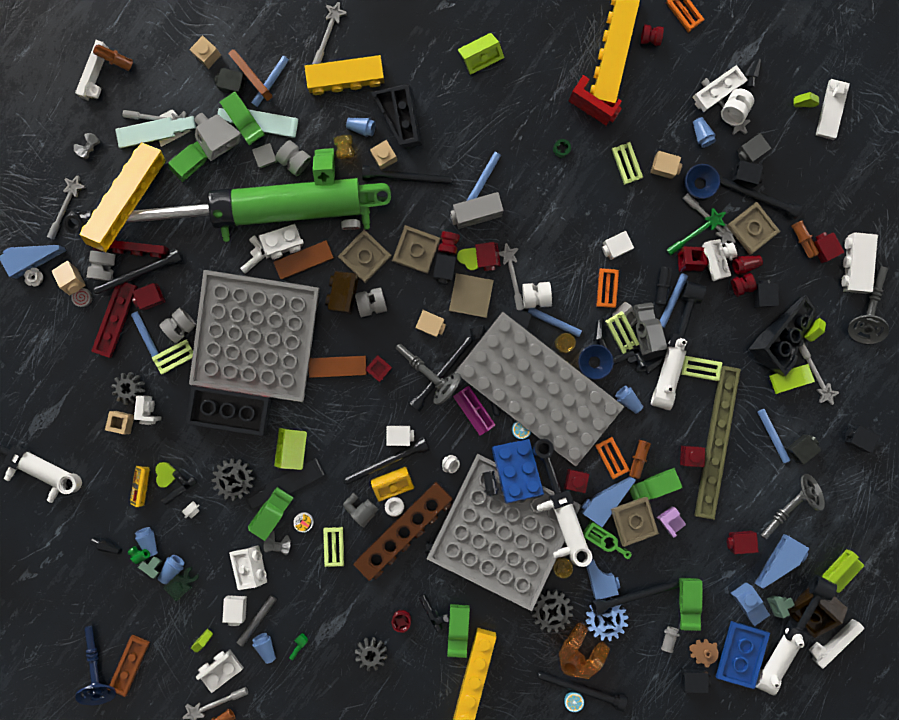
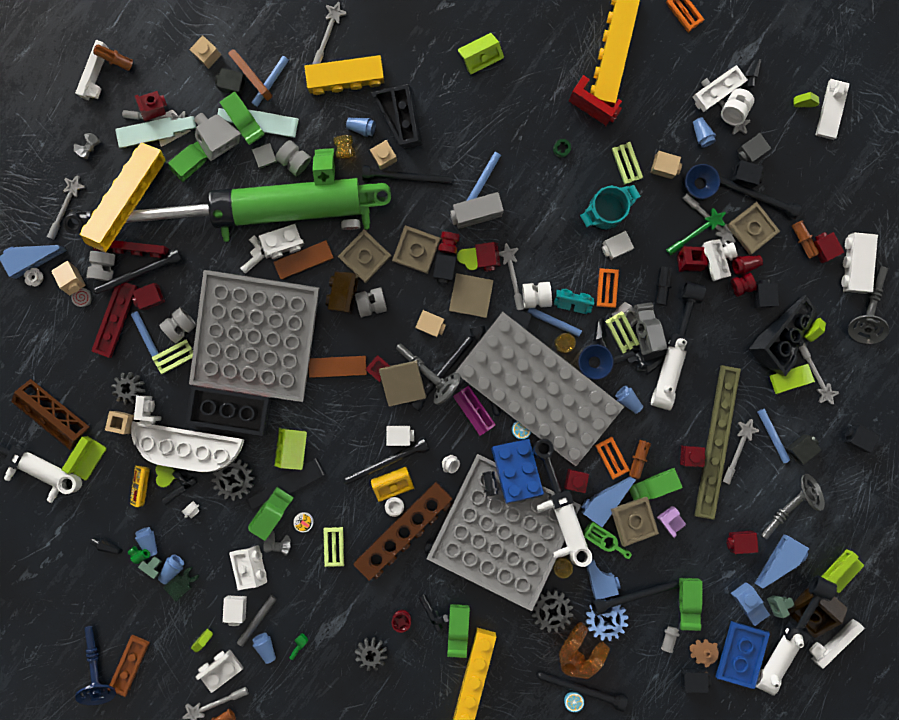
(46, 419): none -> reddish brown fence
(84, 457): none -> lime panel
(151, 105): none -> dark red brick
(184, 448): none -> white plate
(363, 512): dark grey piece -> none
(402, 383): none -> dark tan tile
(566, 298): none -> teal hinge
(610, 206): none -> teal container
(652, 35): dark red wheel -> none
(673, 299): medium blue bar -> none
(686, 365): yellowish green tile -> none
(746, 432): none -> light grey piece

